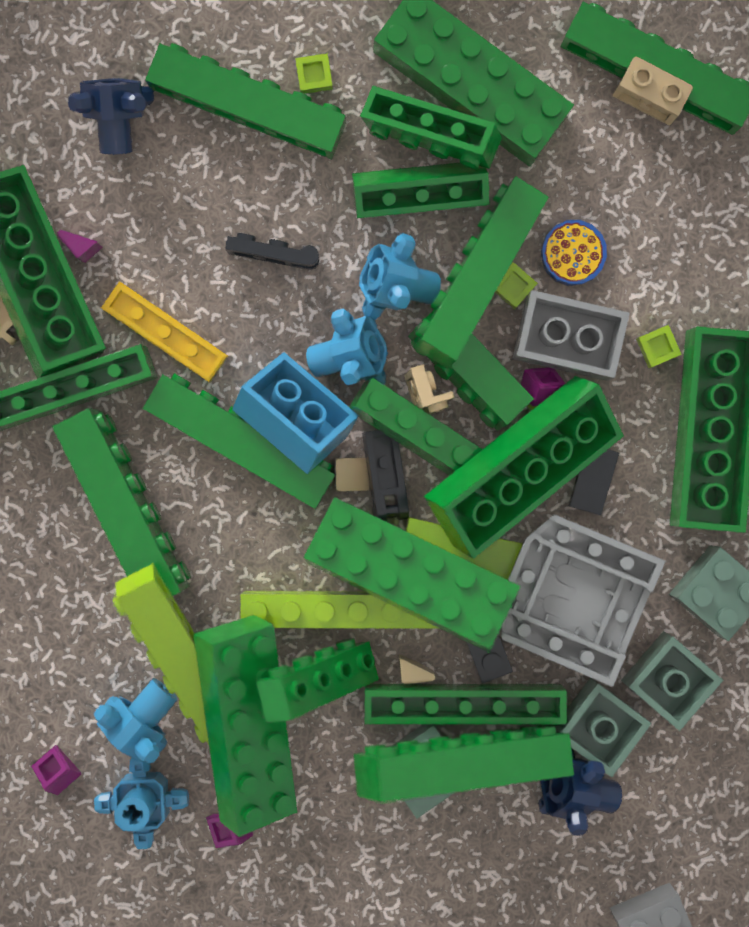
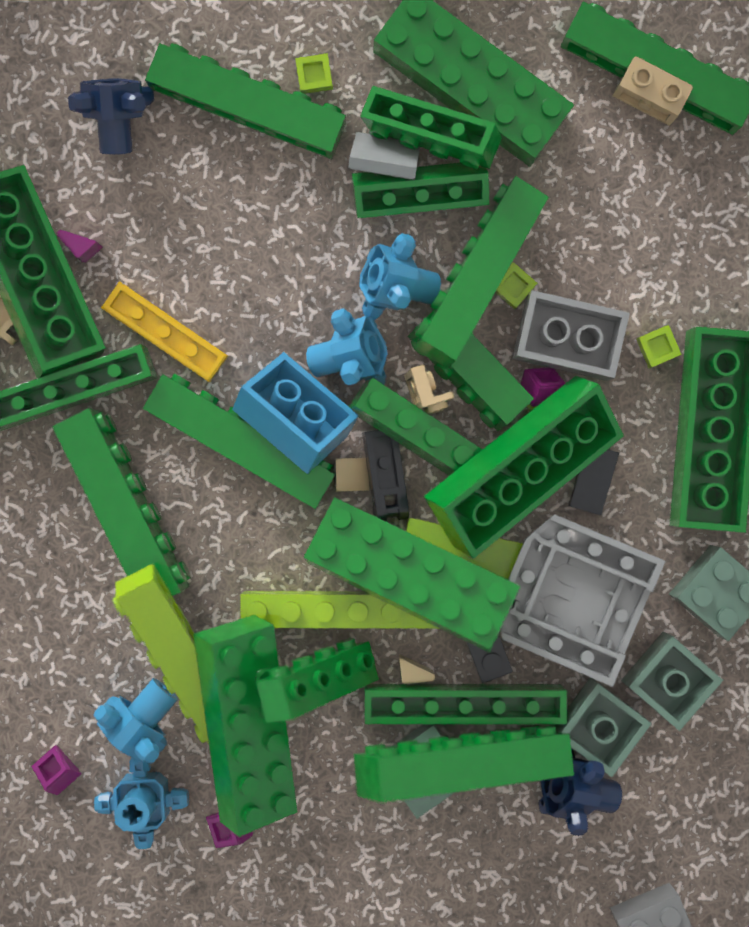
(274, 252): black plate -> none
(383, 156): none -> light grey tile
(573, 252): tile -> none

